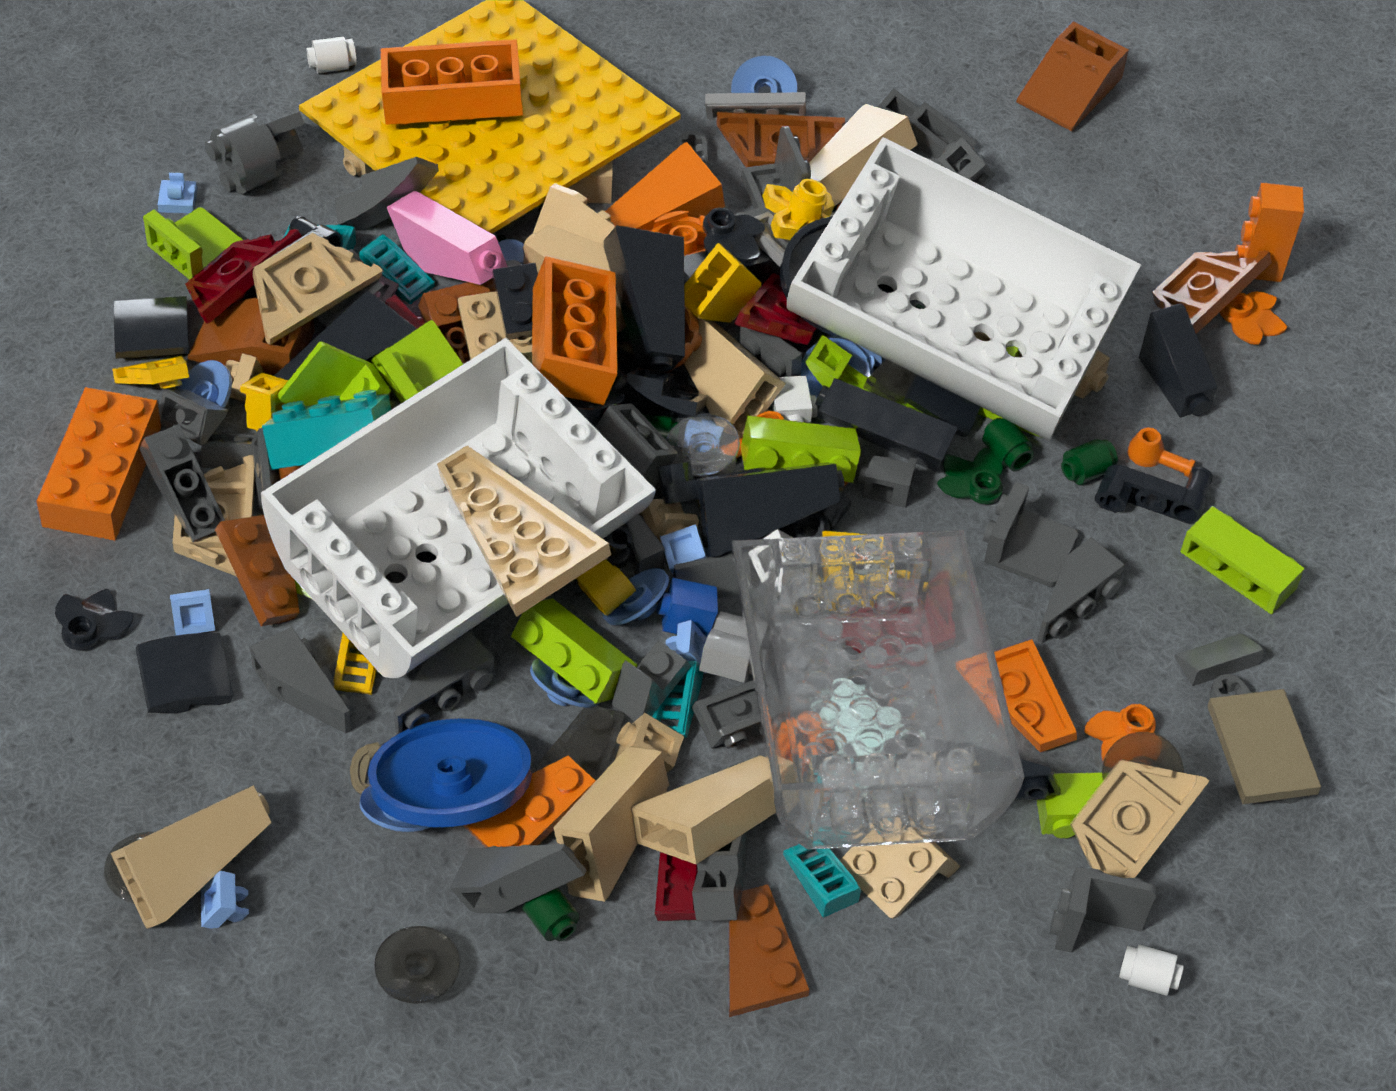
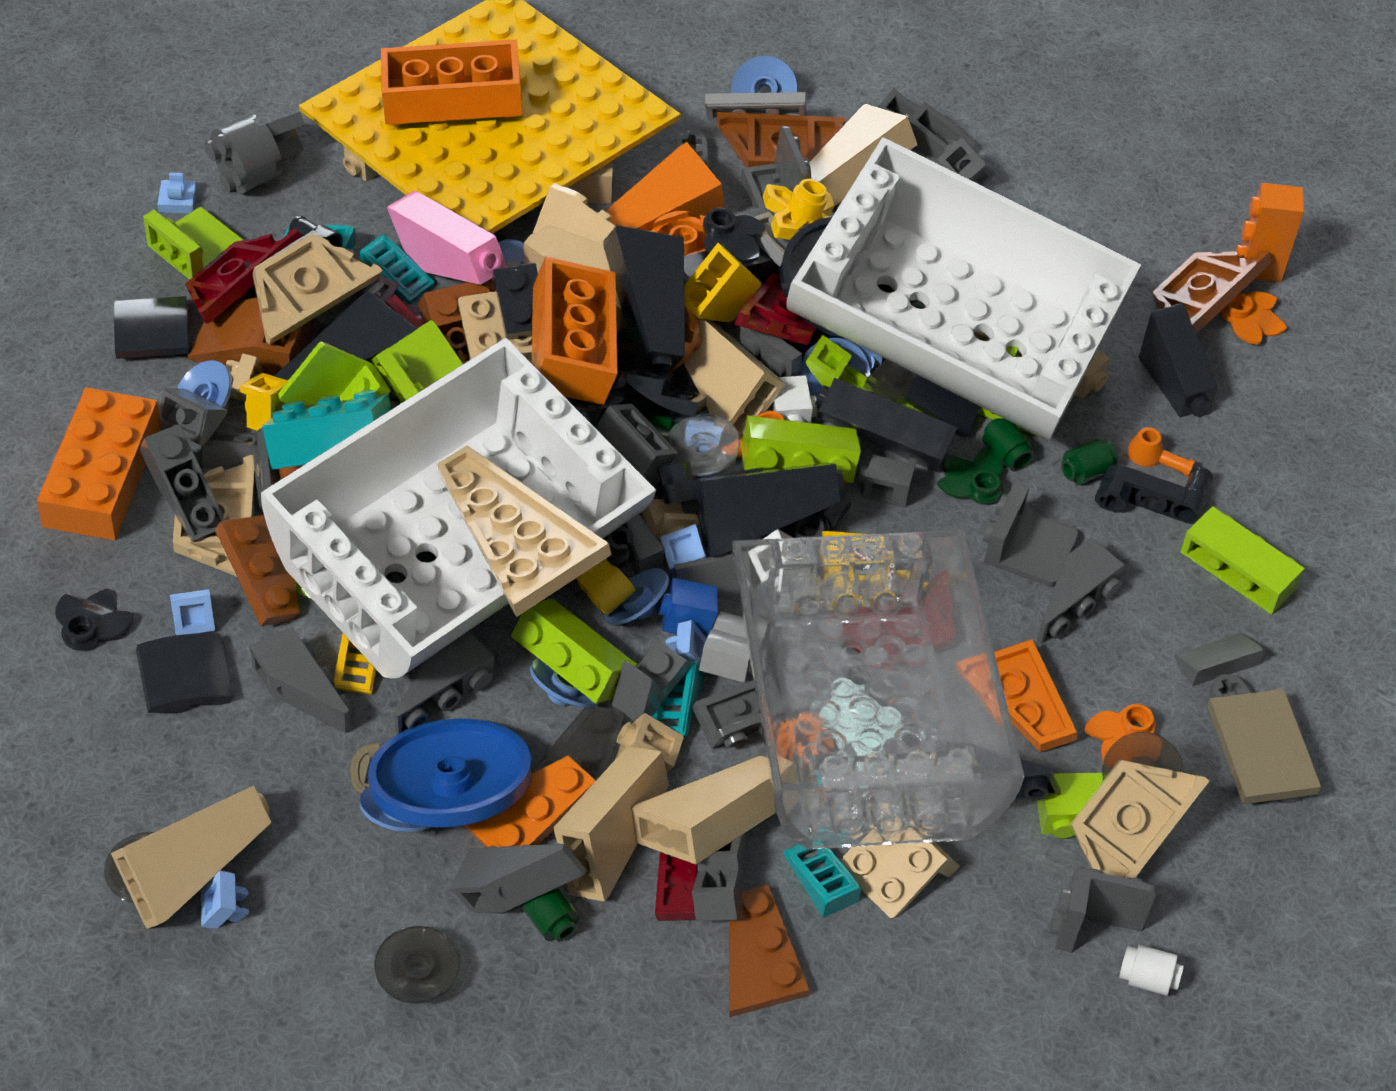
(164, 372): yellow wing -> none
(331, 54): white brick -> none
(381, 189): dark grey slope -> none
(1074, 76): dark orange slope -> none

